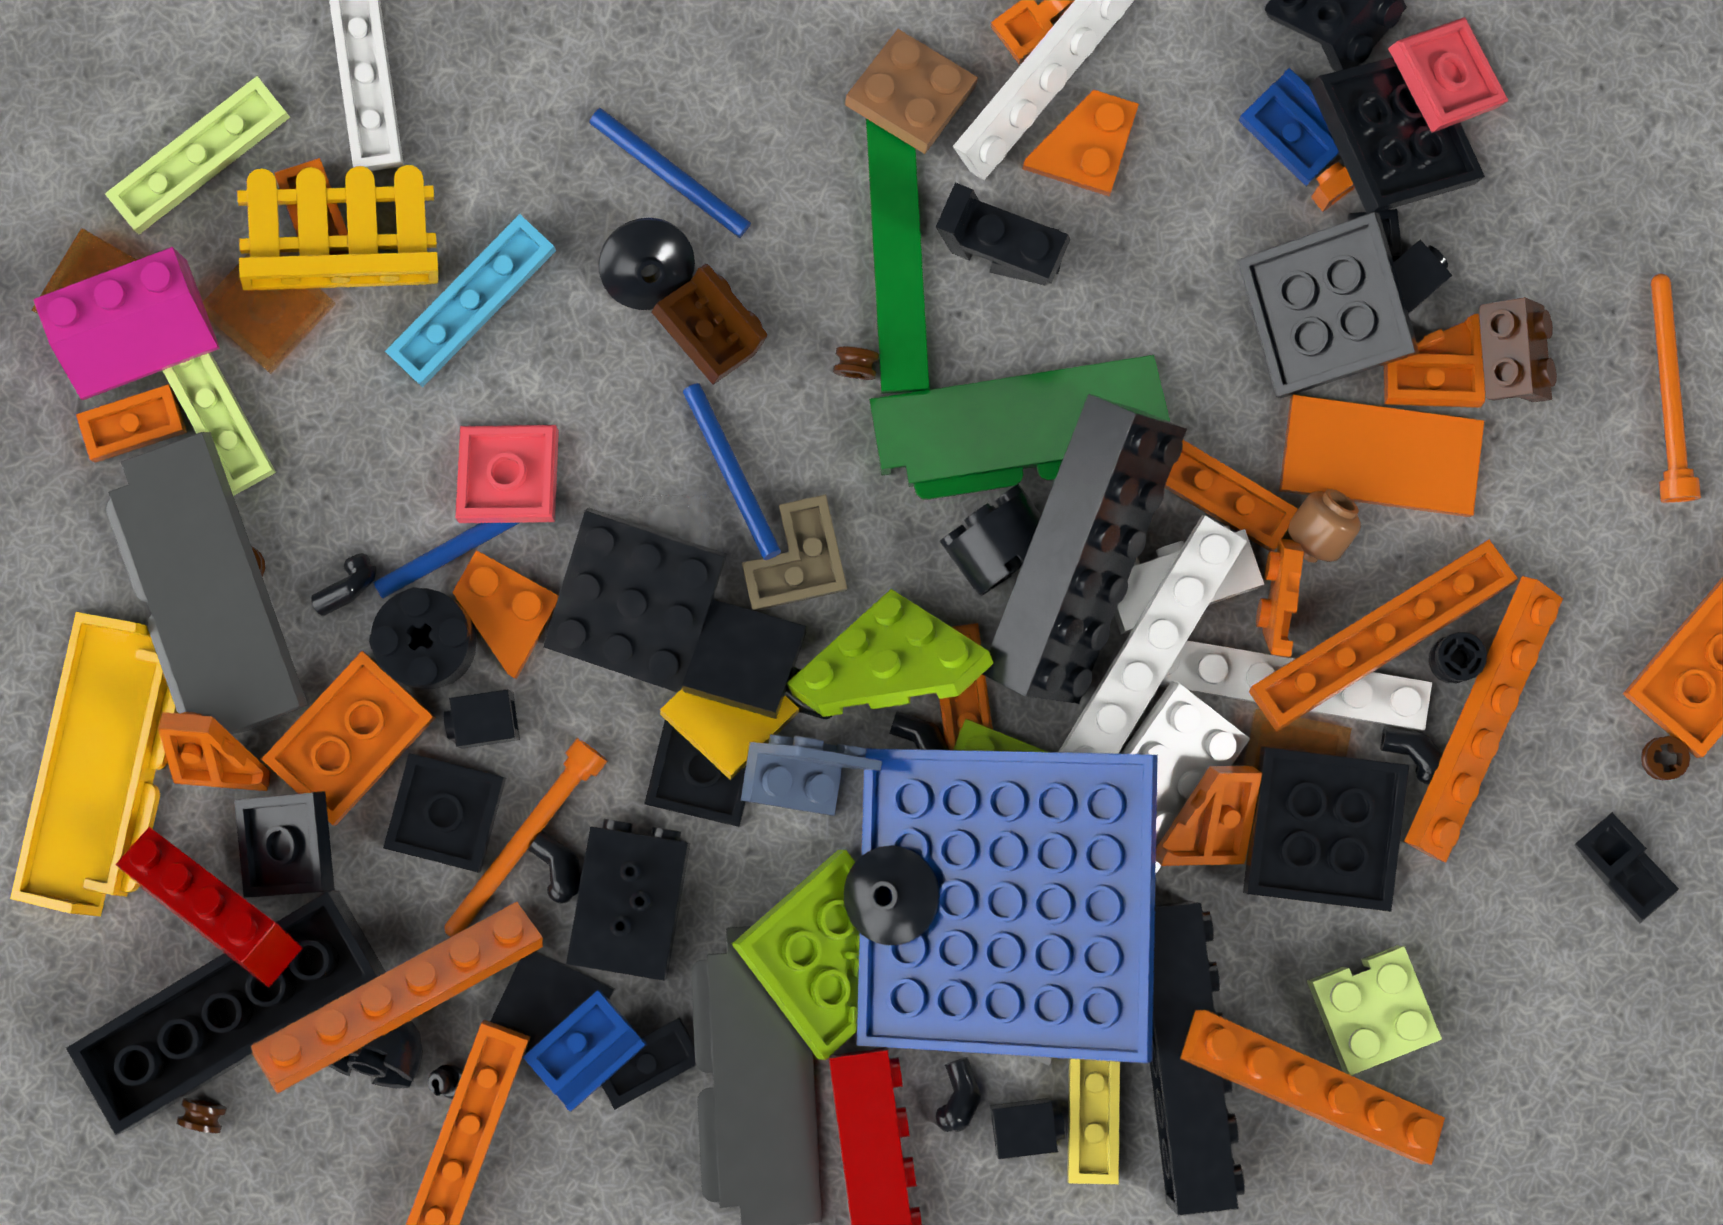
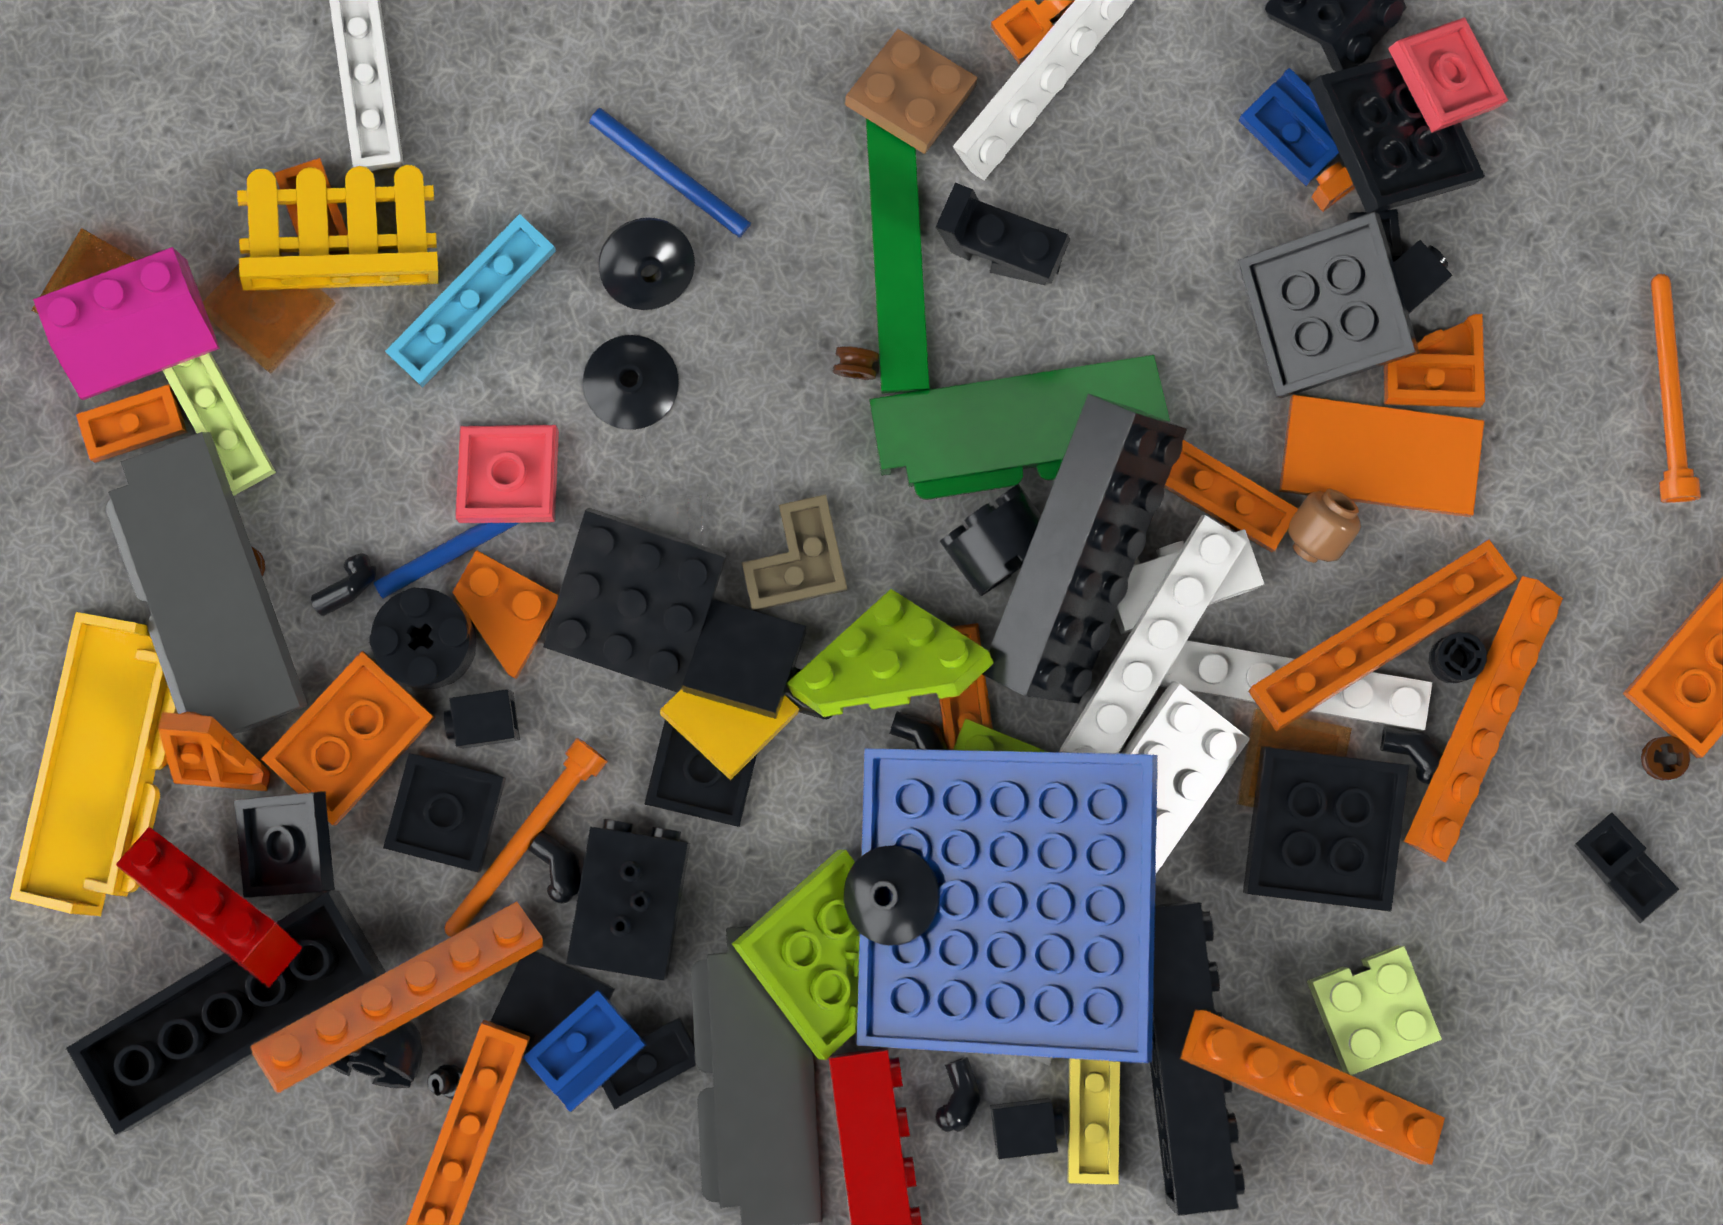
(197, 155): yellowish green plate -> none
(201, 1115): reddish brown bush -> none
(637, 405): none -> black dish
(711, 324): reddish brown bracket -> none
(731, 471): blue bar -> none
(800, 772): sand blue bracket -> none
(1086, 144): orange wing -> none
(1214, 821): orange wing -> none
(1275, 613): orange wing -> none
(1516, 350): reddish brown bracket -> none

